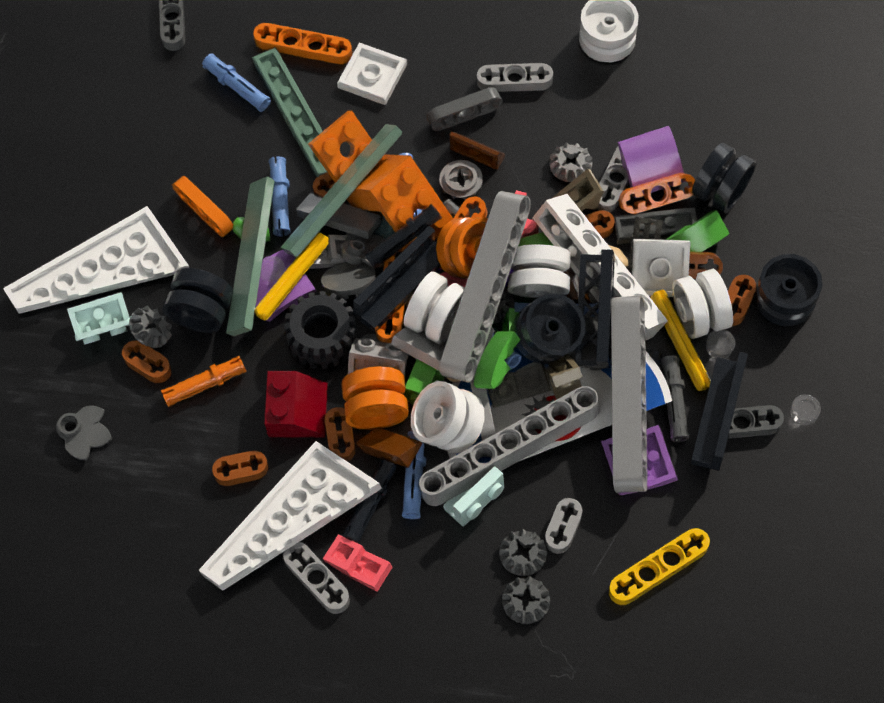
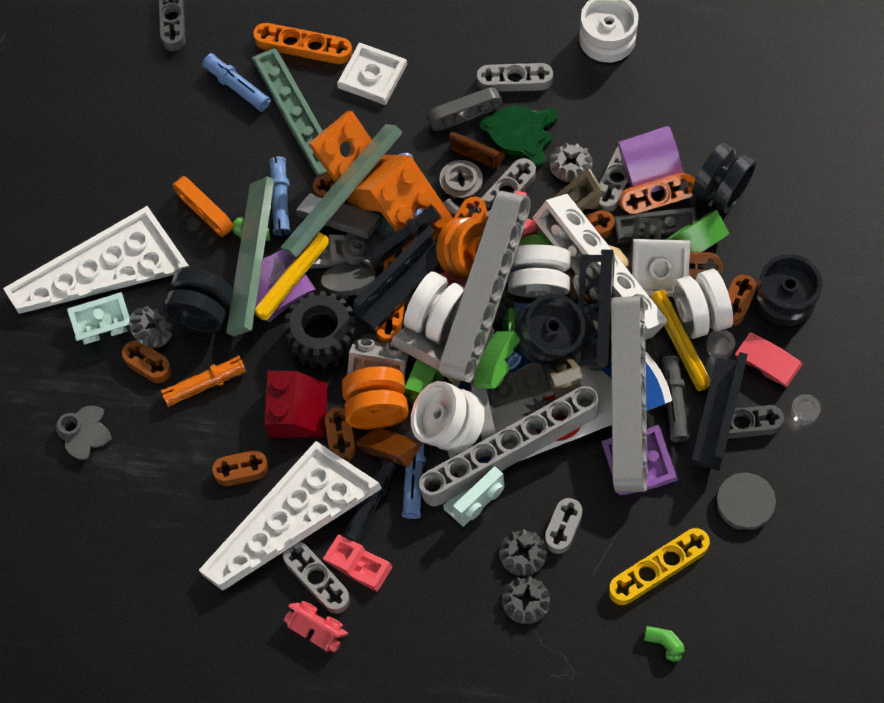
(326, 630): none -> coral hinge
(509, 179): none -> light grey beam
(520, 131): none -> dark green tile
(667, 639): none -> bright green arm
(746, 501): none -> dark grey tile
(769, 359): none -> coral slope

